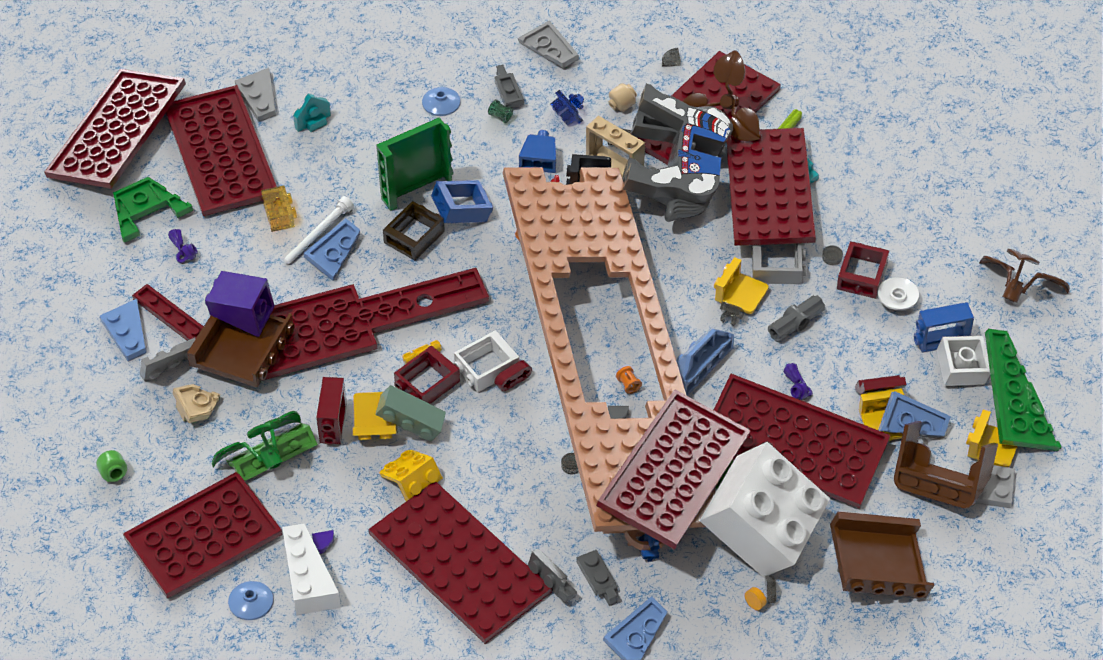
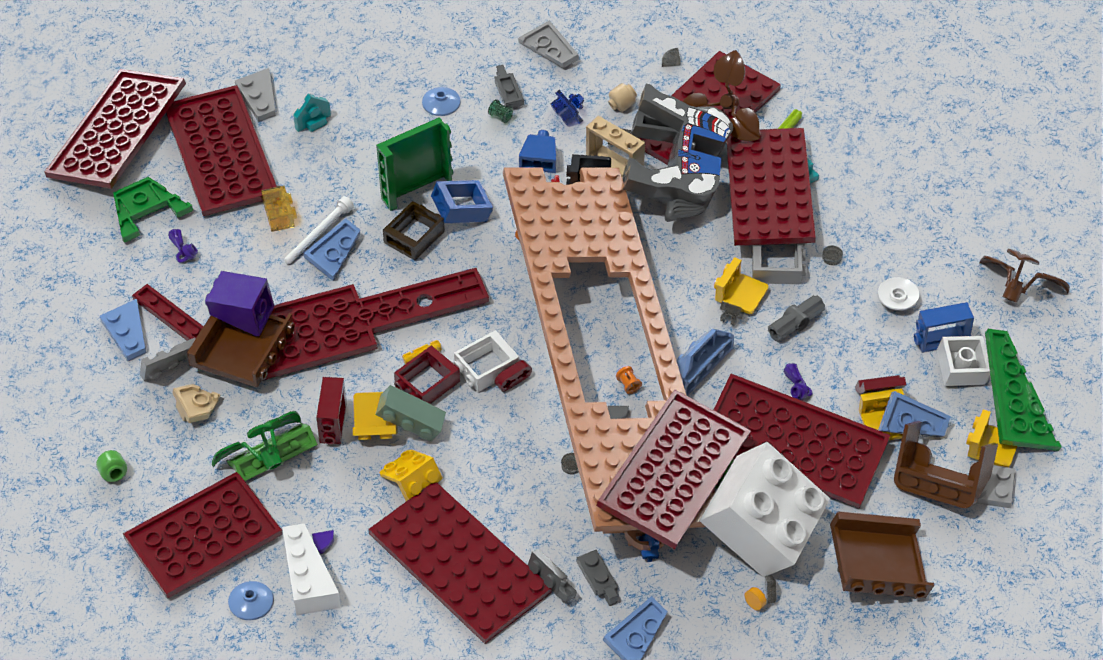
(868, 286): dark red window -> none

